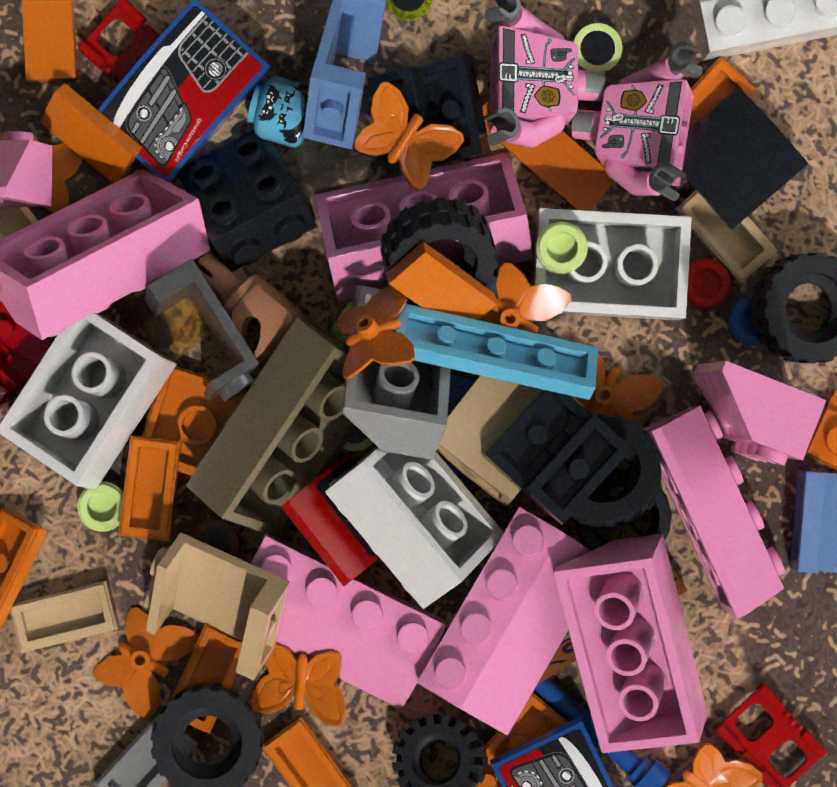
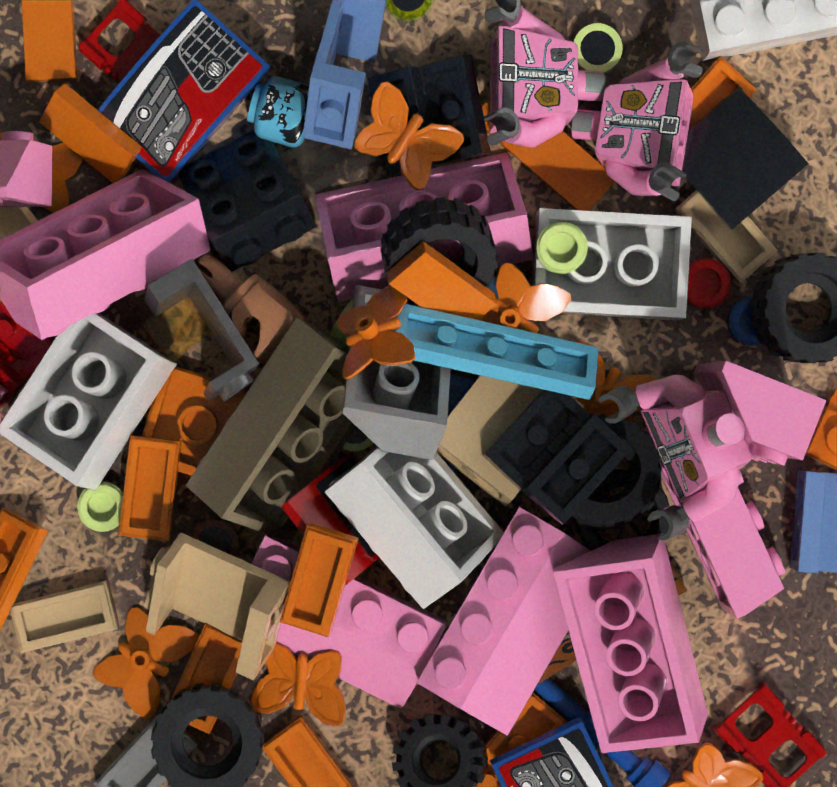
(318, 579): none -> orange tile
(696, 441): none -> bright pink torso

